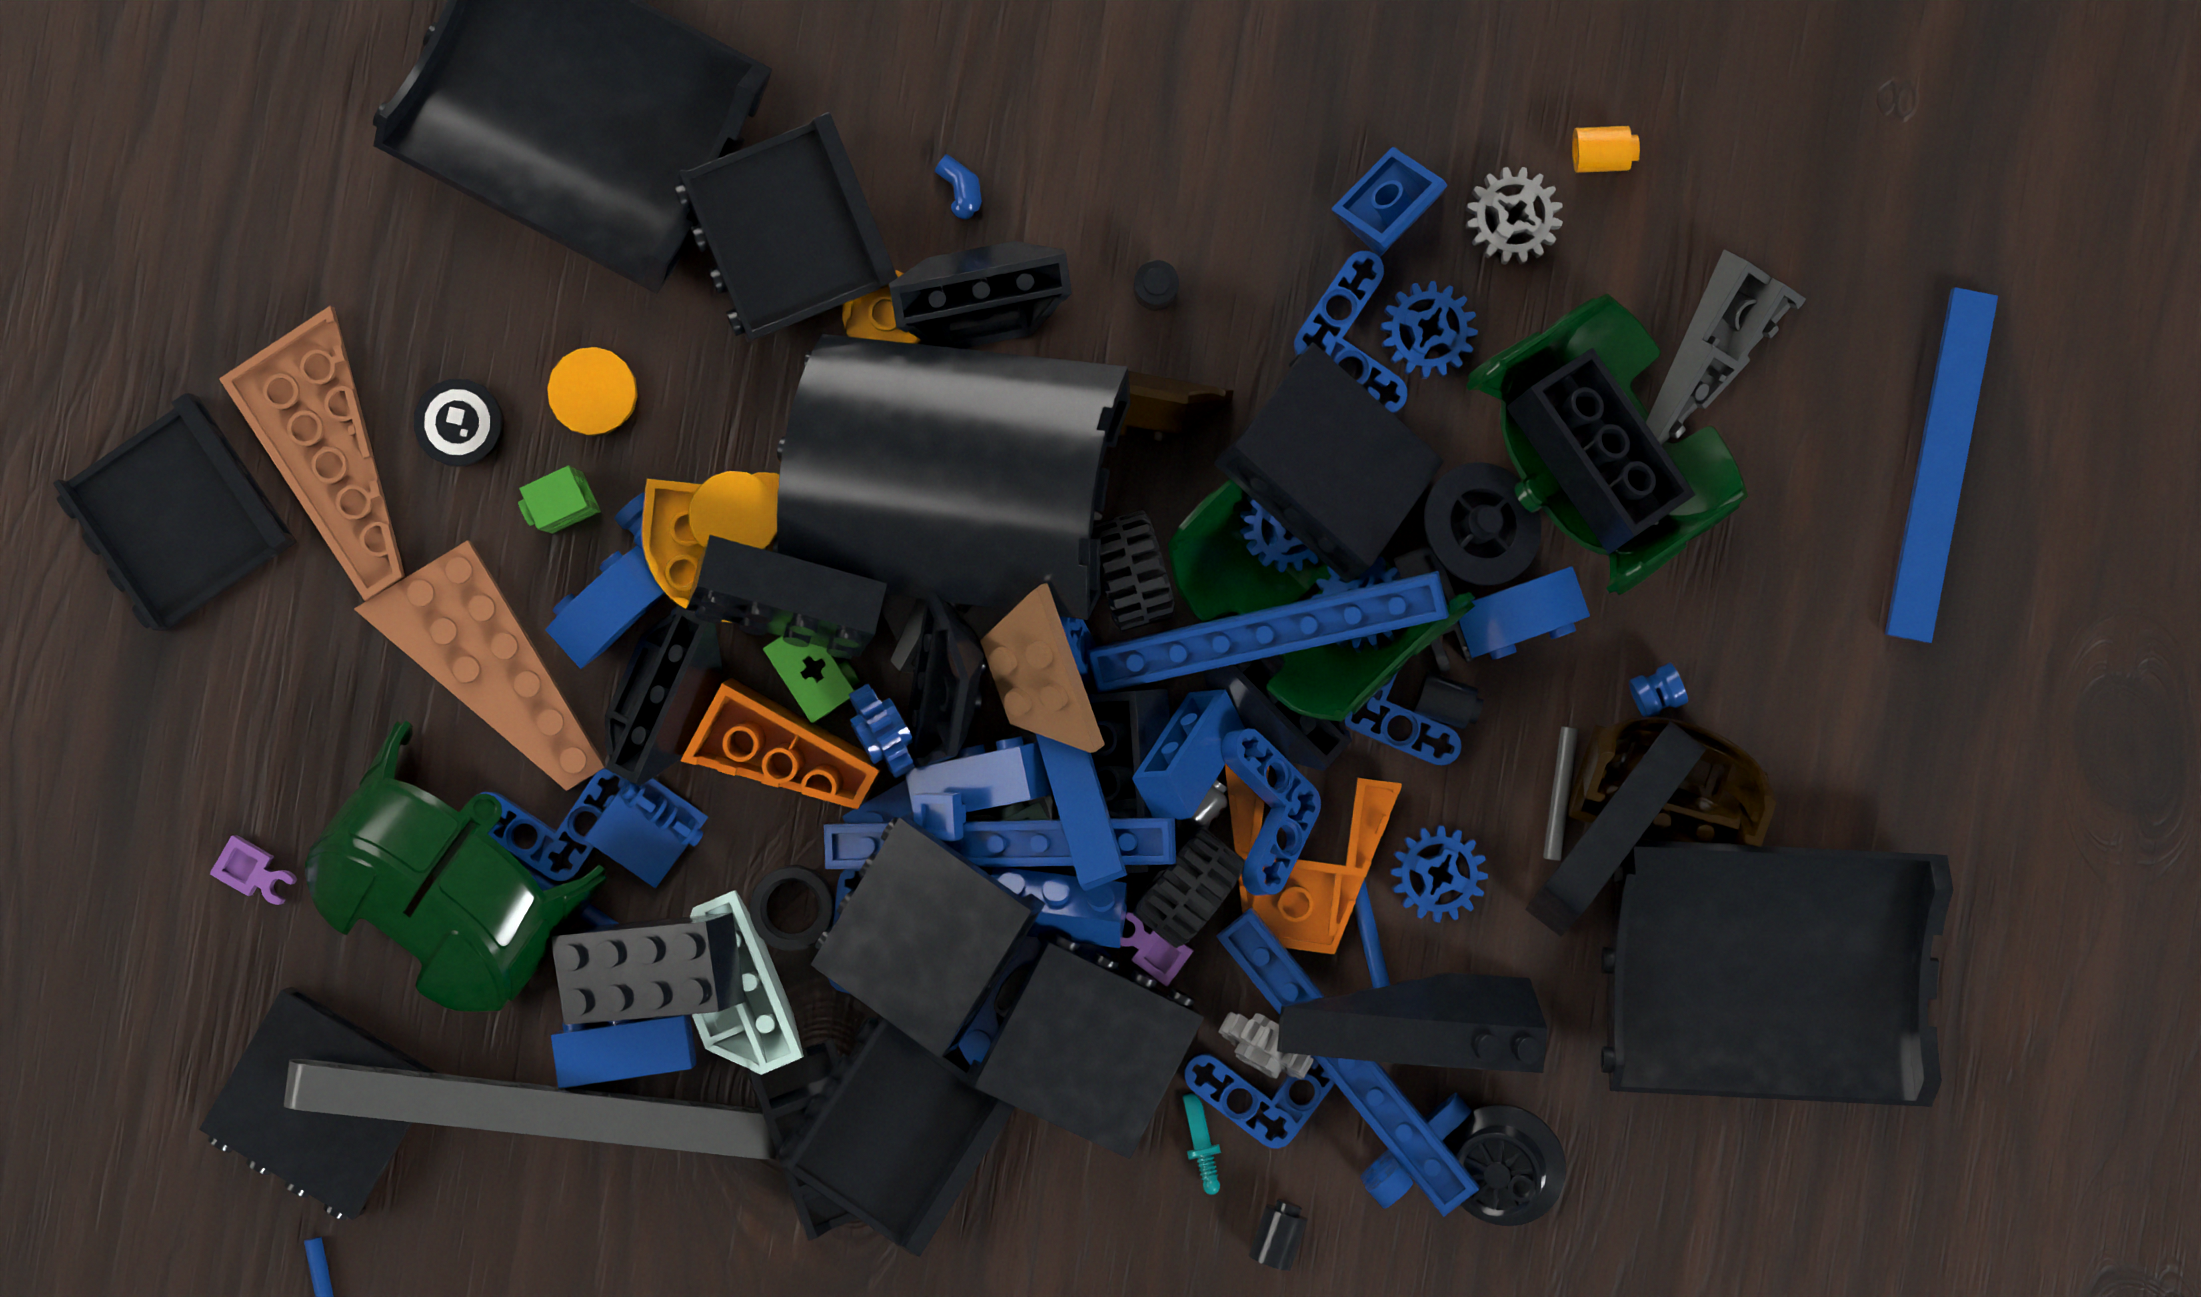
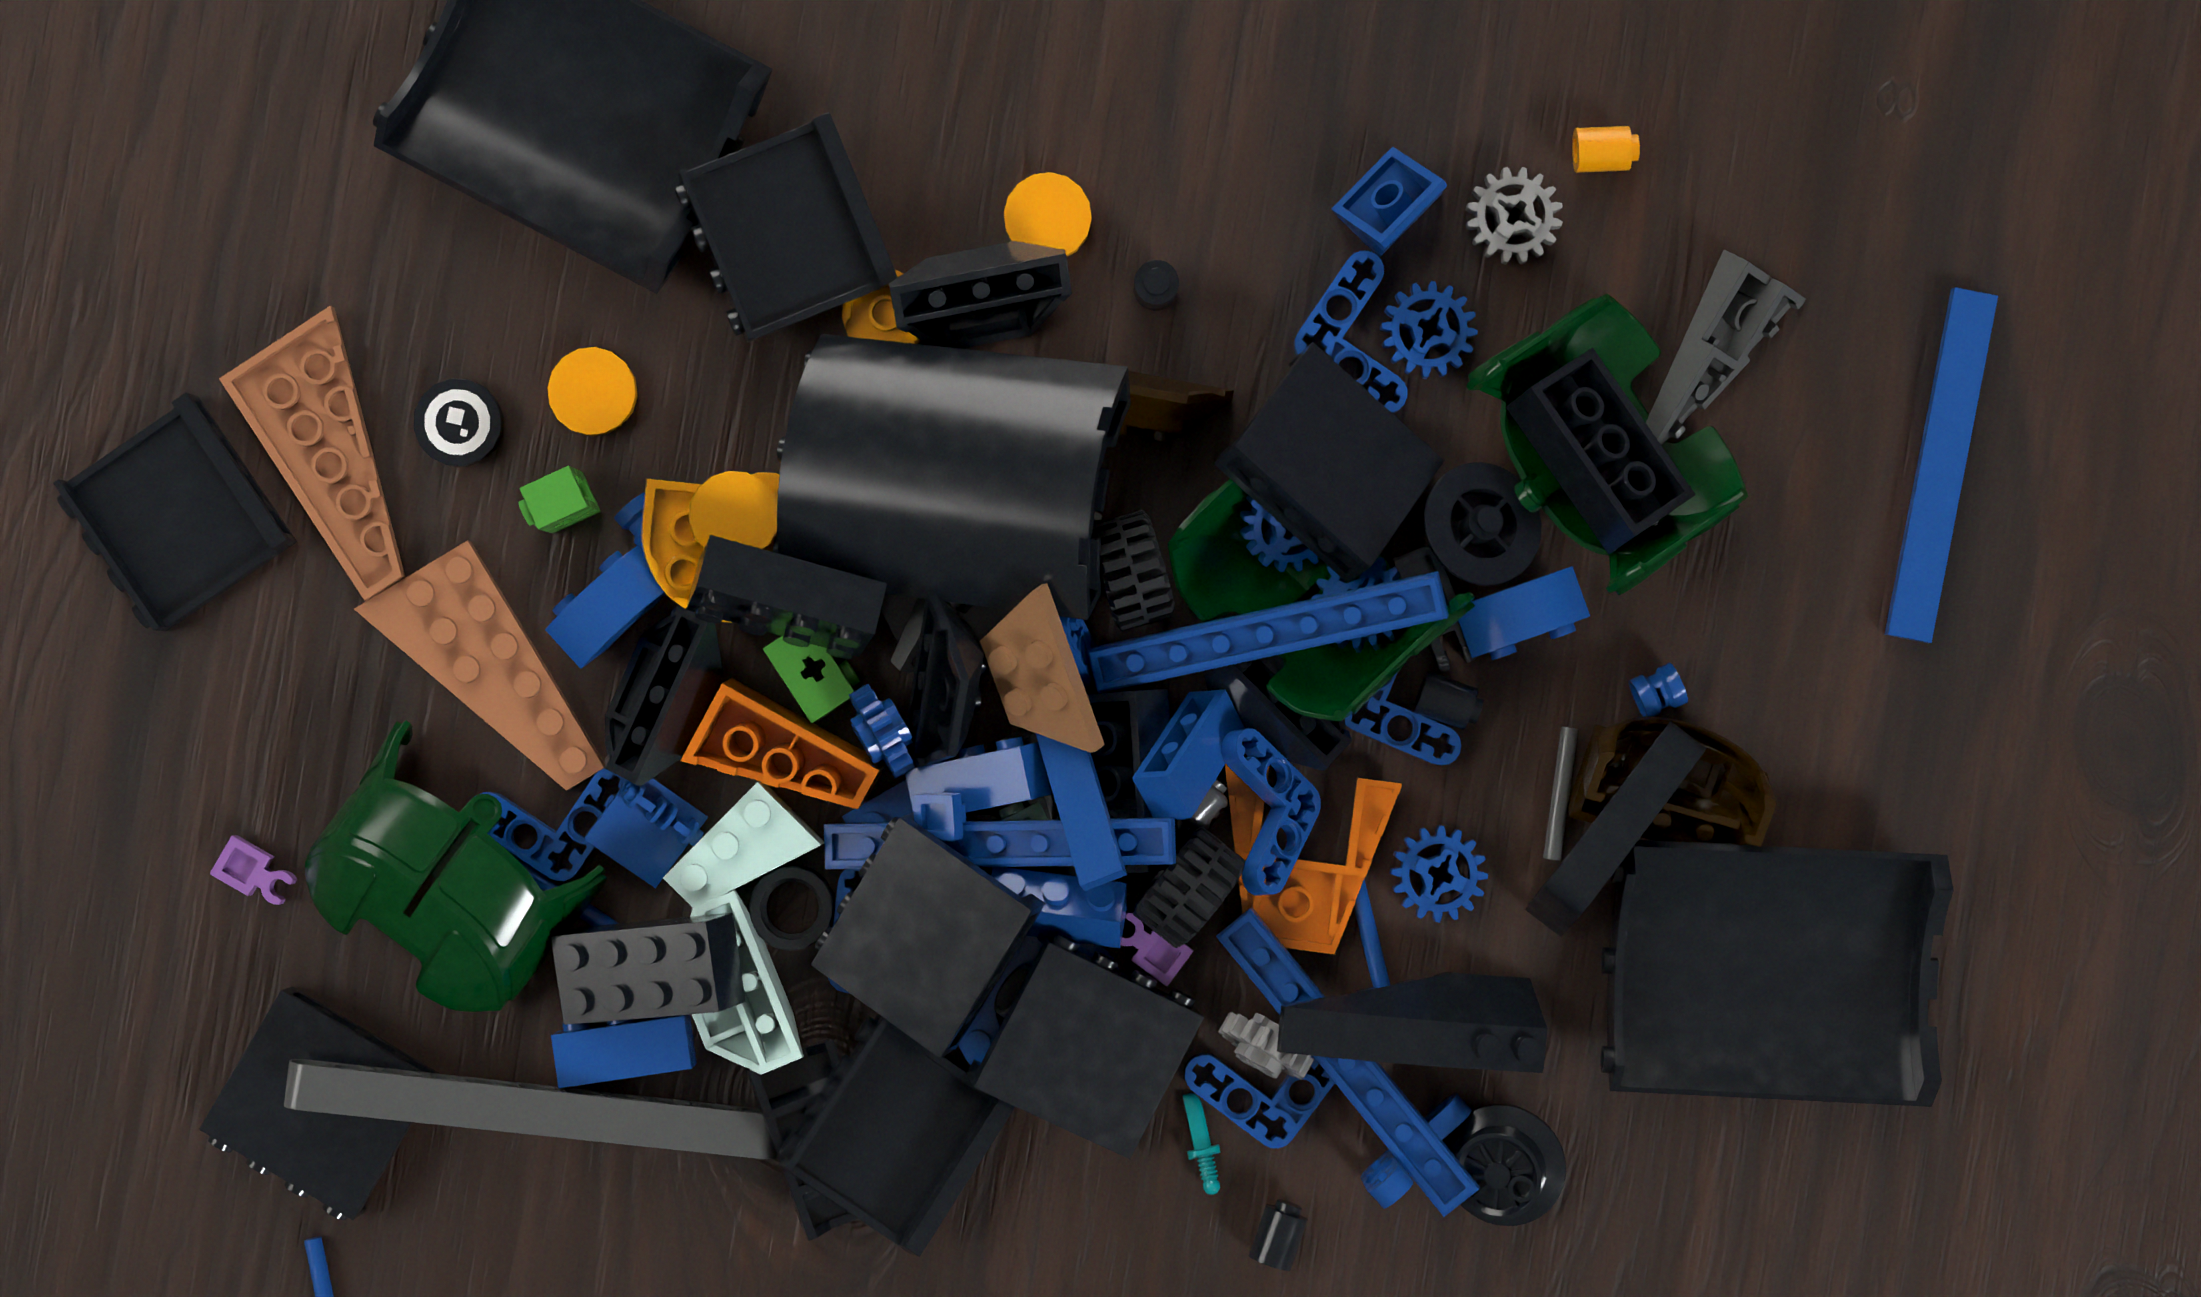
(741, 846): none -> light aqua wedge
(965, 185): blue arm -> none
(1048, 212): none -> light orange tile

